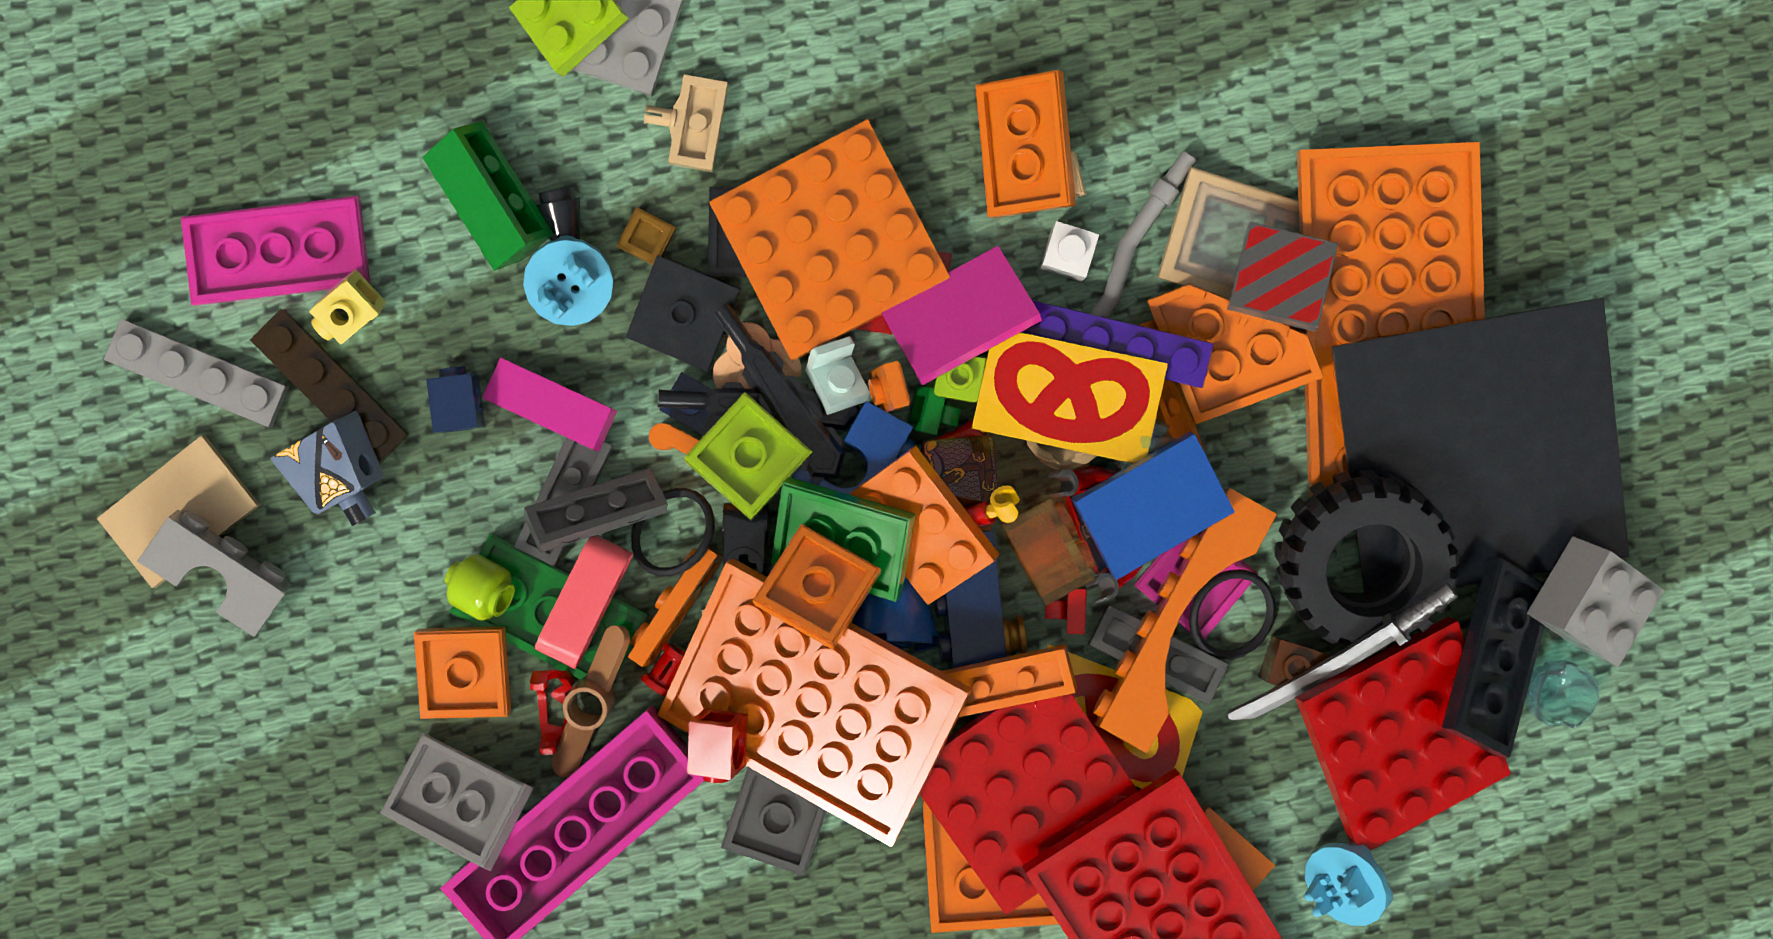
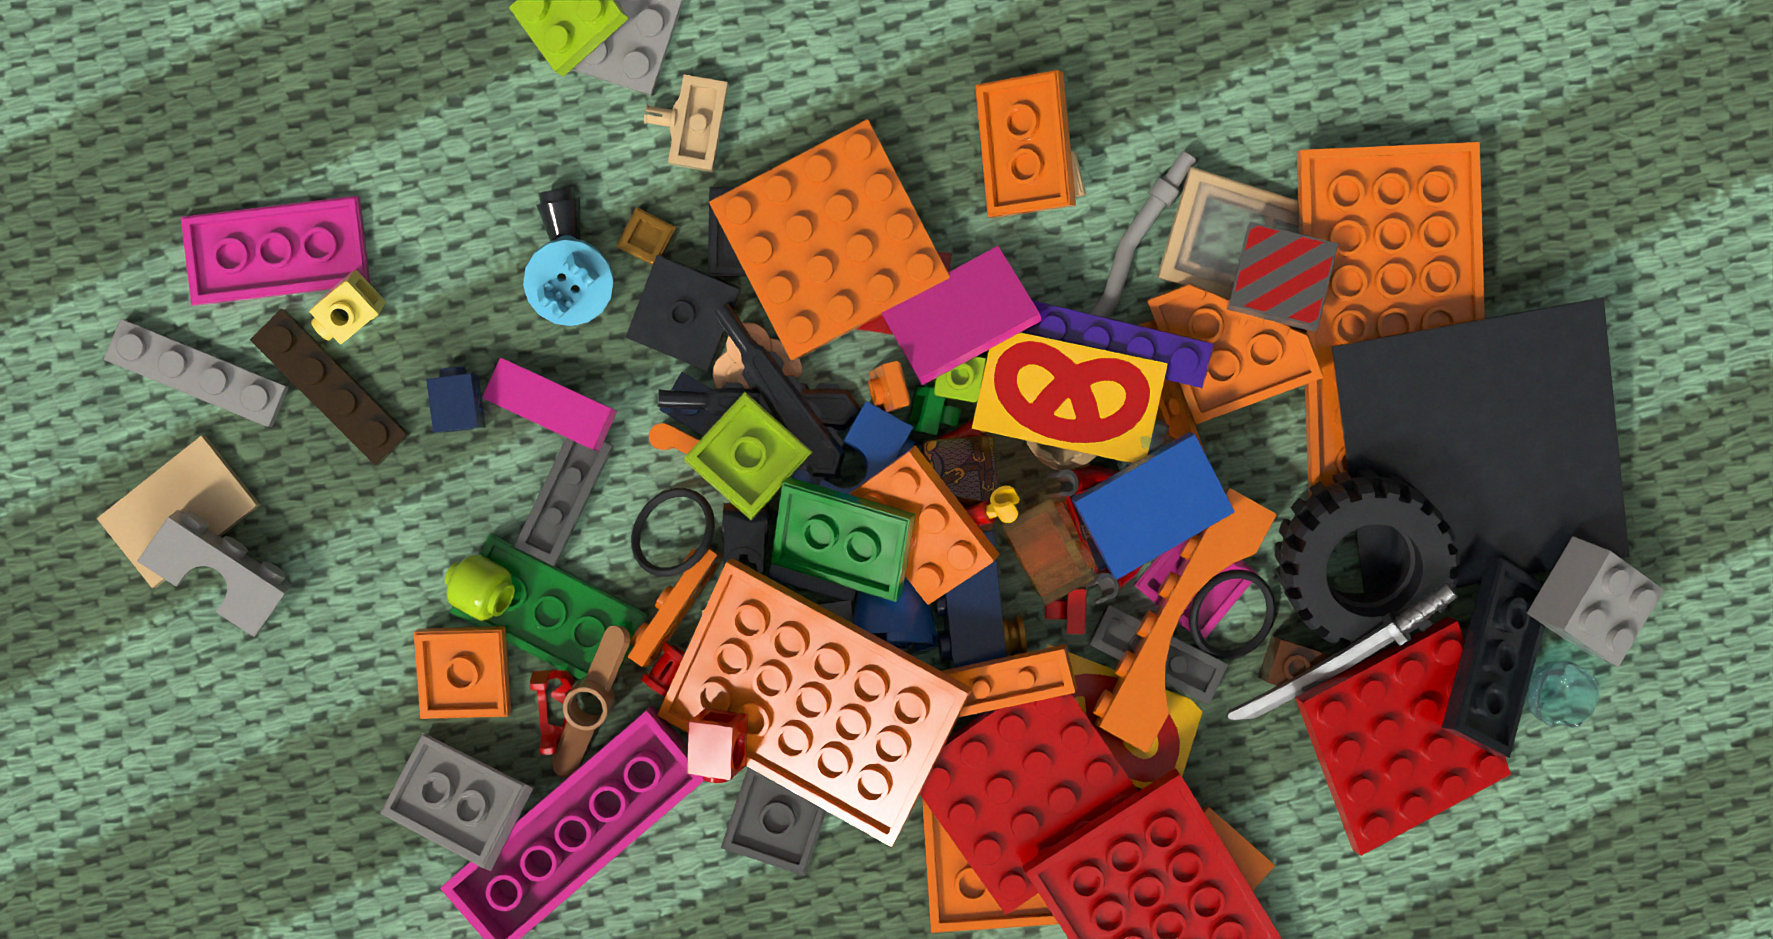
(333, 468): sand blue torso -> none
(487, 195): green brick -> none
(583, 601): coral beam -> none
(595, 510): dark grey plate -> none
(817, 586): orange plate -> none
(836, 375): light aqua bracket -> none
(1069, 251): white brick -> none
(1357, 896): medium azure plate -> none

